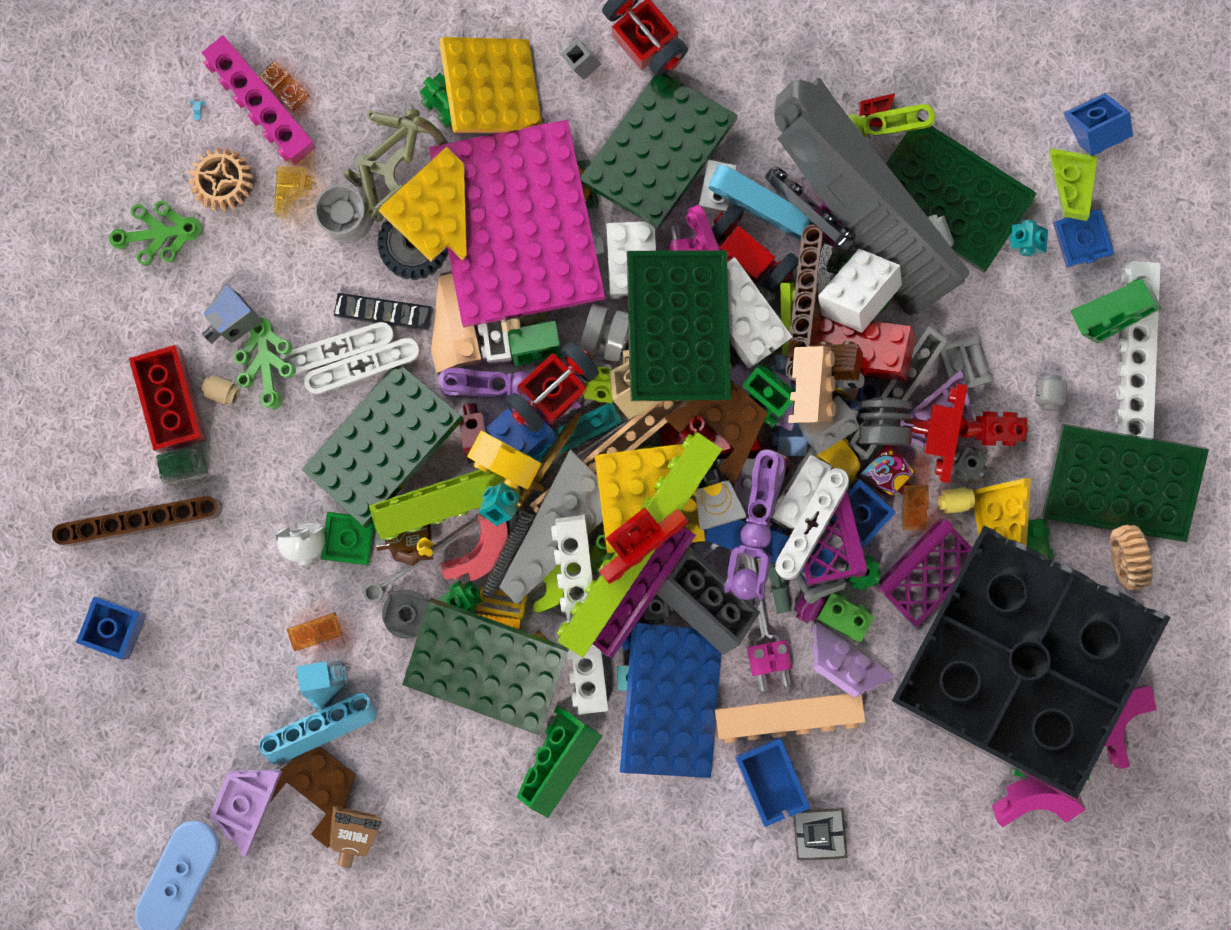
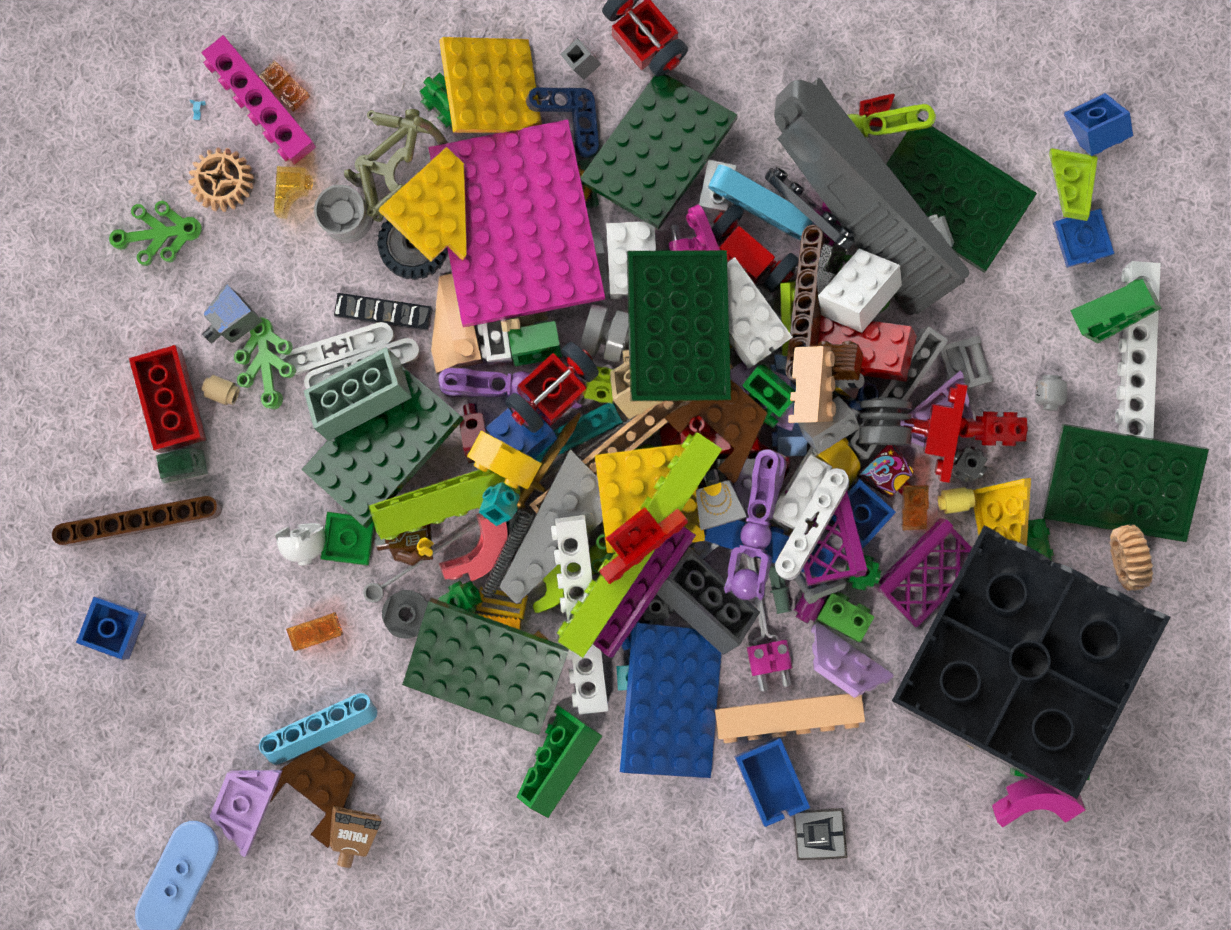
(321, 682): medium azure wedge -> none
(357, 394): none -> sand green brick
(572, 105): none -> dark blue beam
(1029, 238): teal brick -> none
(1140, 702): dark pink arch -> none

